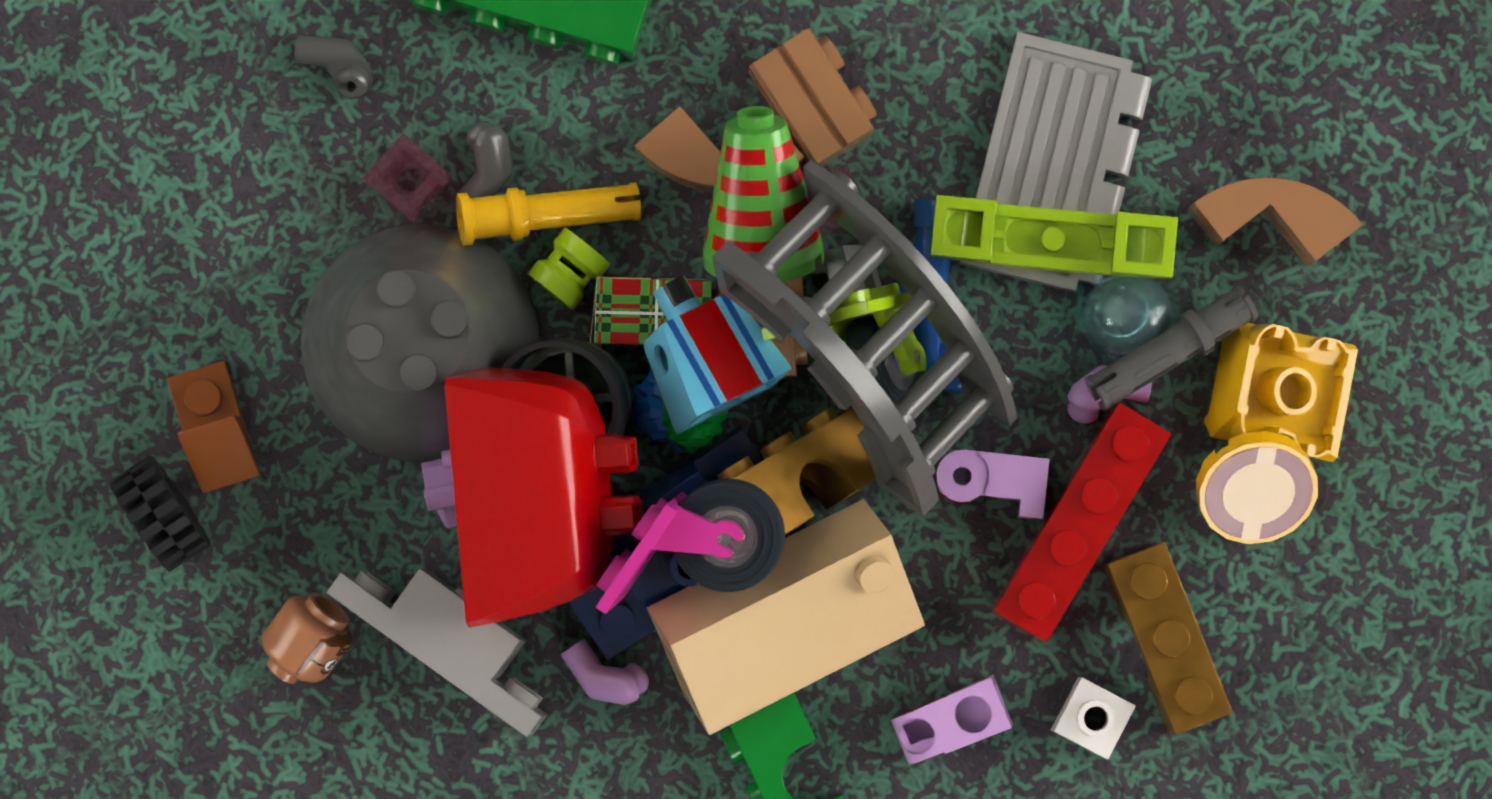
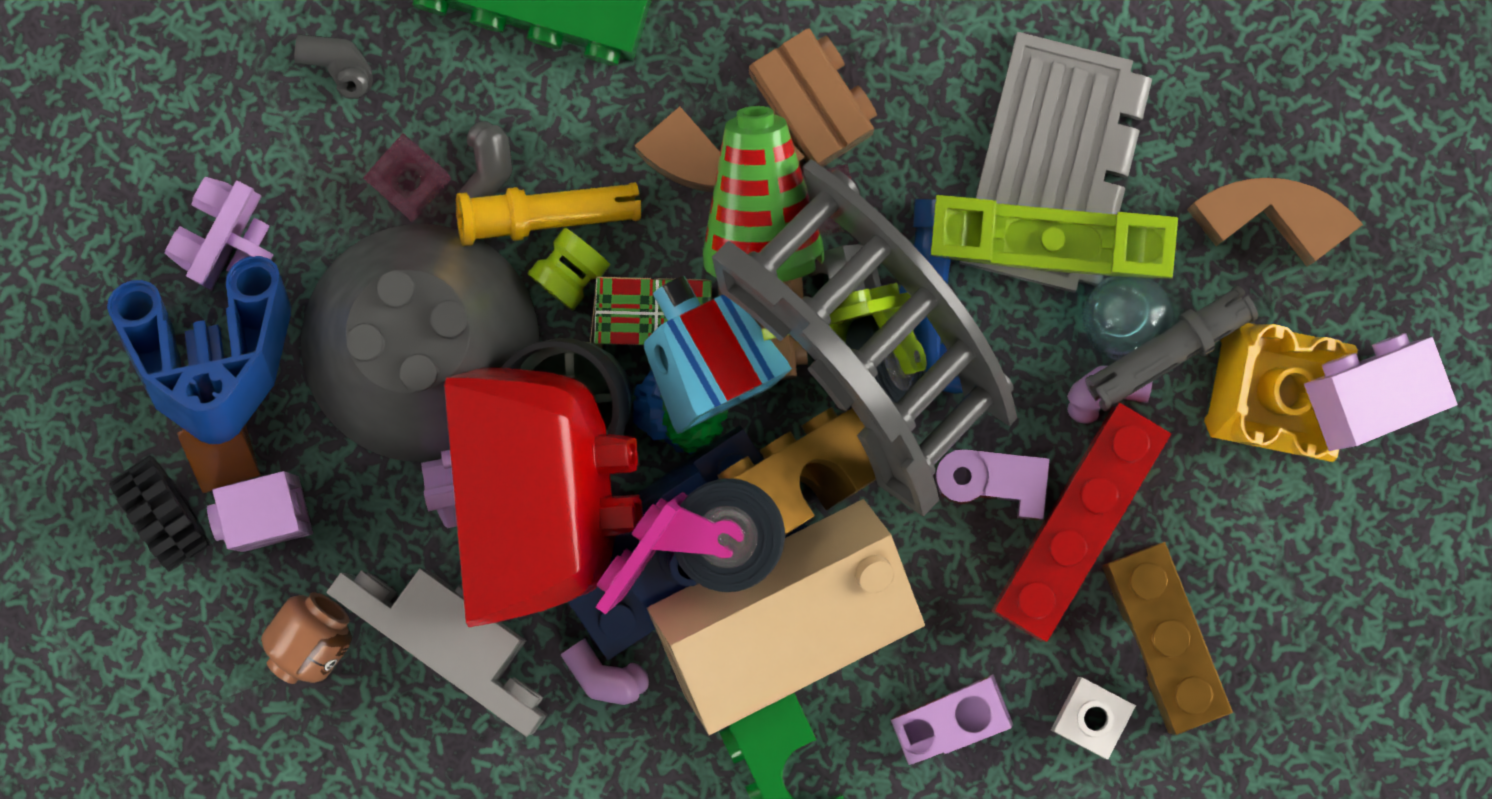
(212, 393): none -> blue connector
(232, 209): none -> lavender hips
(259, 512): none -> lavender brick
(1256, 487): tile -> none
(1379, 393): none -> brick

